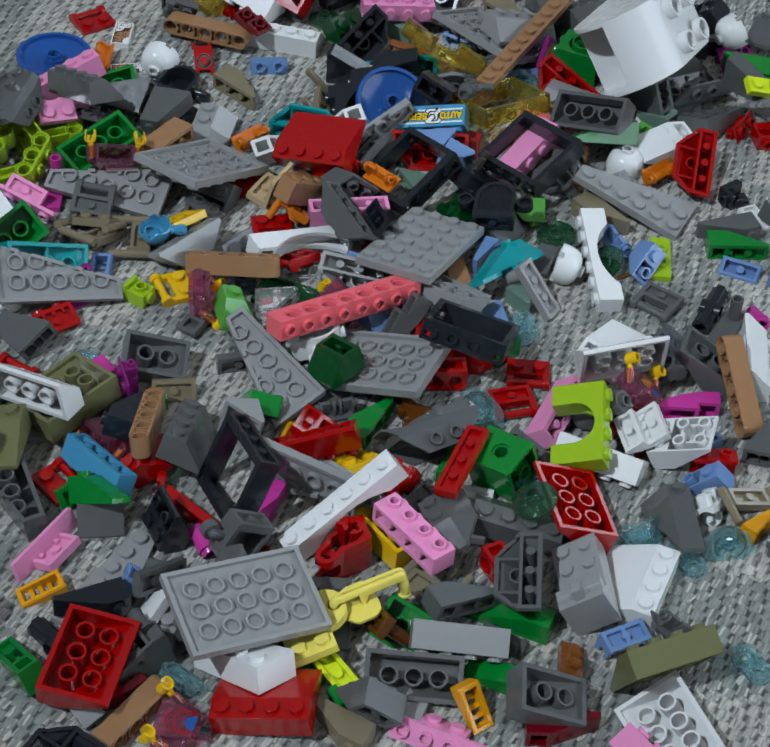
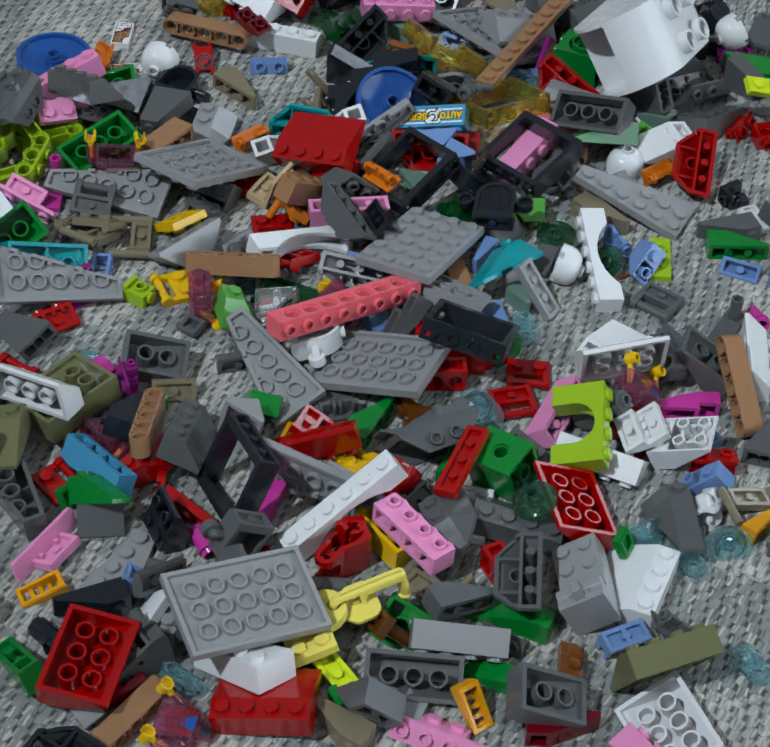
(94, 24): red plate -> none
(158, 229): dark azure hair -> none
(335, 361): dark green slope -> none
(623, 542): none -> green tile
(710, 309): black piece -> none

